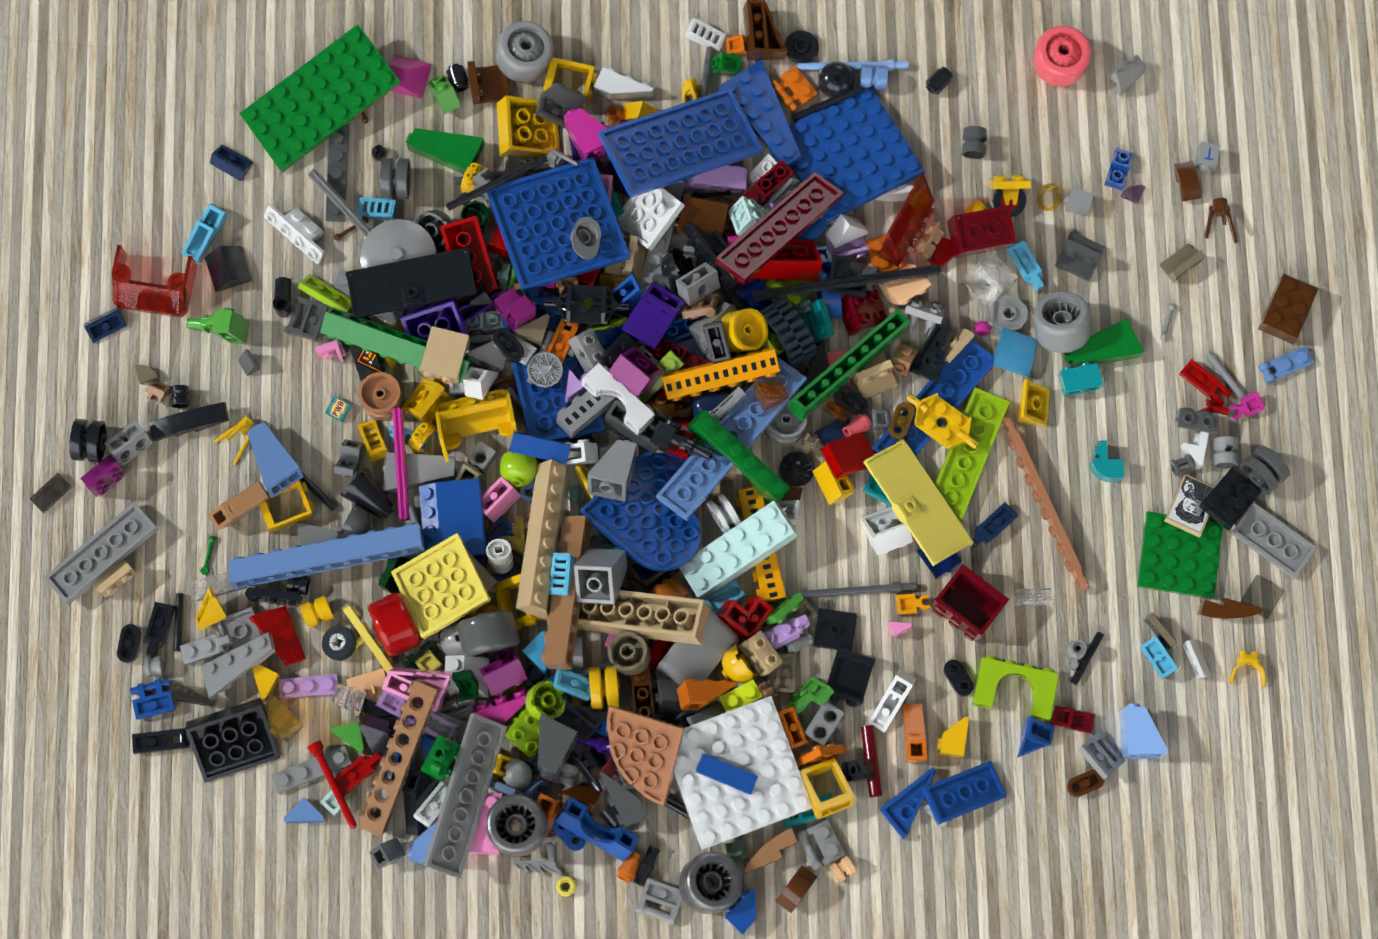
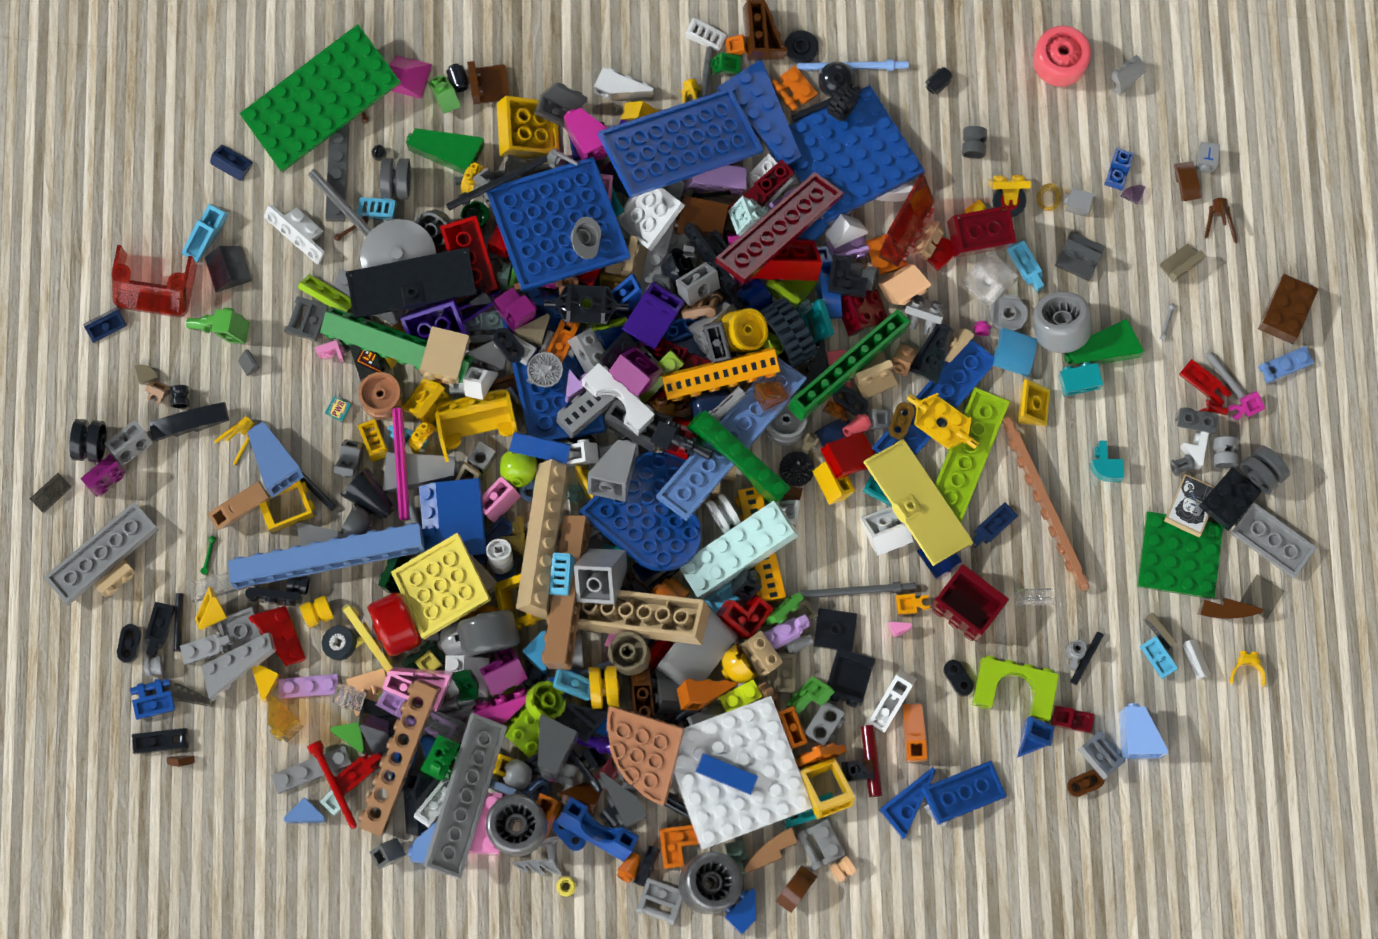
(179, 761): none -> reddish brown tile
(232, 740): black slope -> none
(283, 295): black piece -> none
(520, 63): light grey wheel -> none
(557, 63): yellow window -> none
(611, 110): clear orange plate -> none
(672, 842): none -> orange plate
(749, 582): none -> black brick
(843, 103): none -> black tyre
(843, 282): black axle -> none
(873, 77): medium blue wheel -> none
(954, 739): yellow slope -> none

